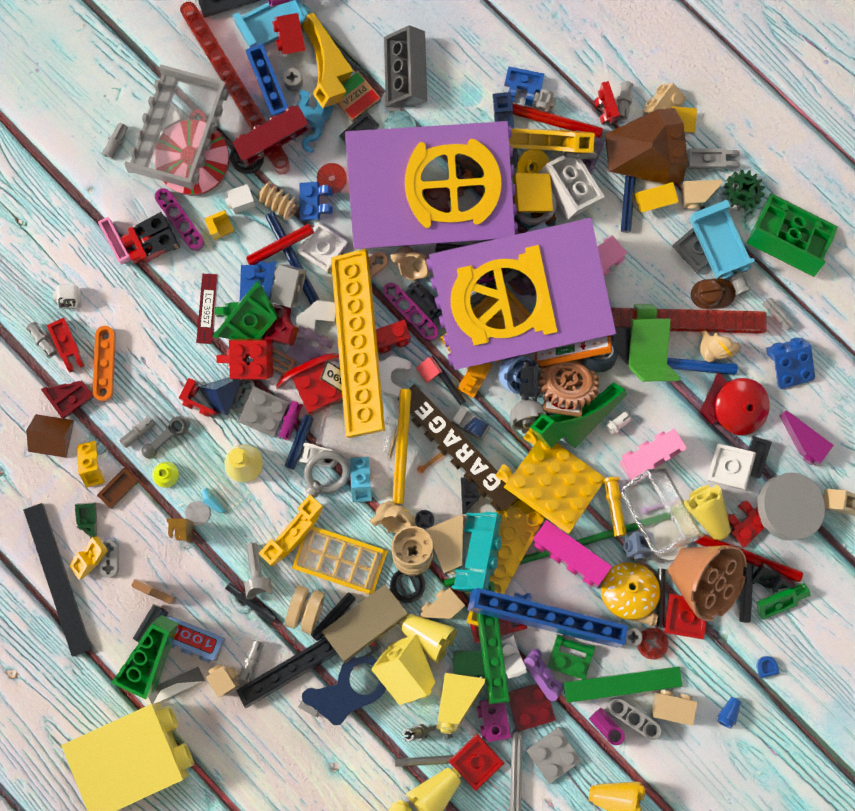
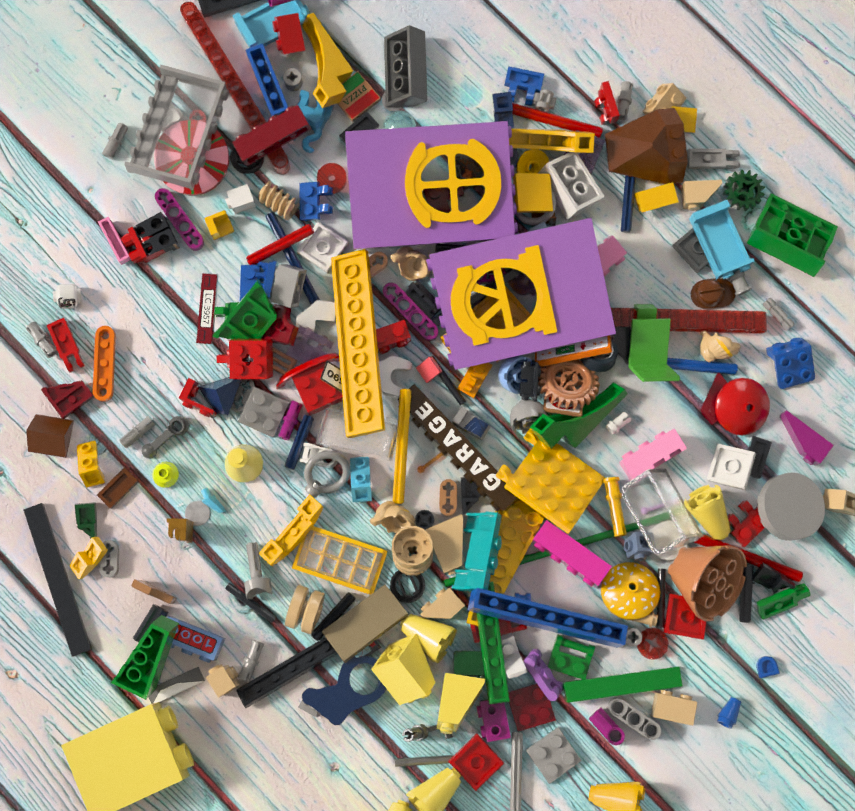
(453, 497): none -> medium nougat beam
(578, 155): flat silver pin -> none

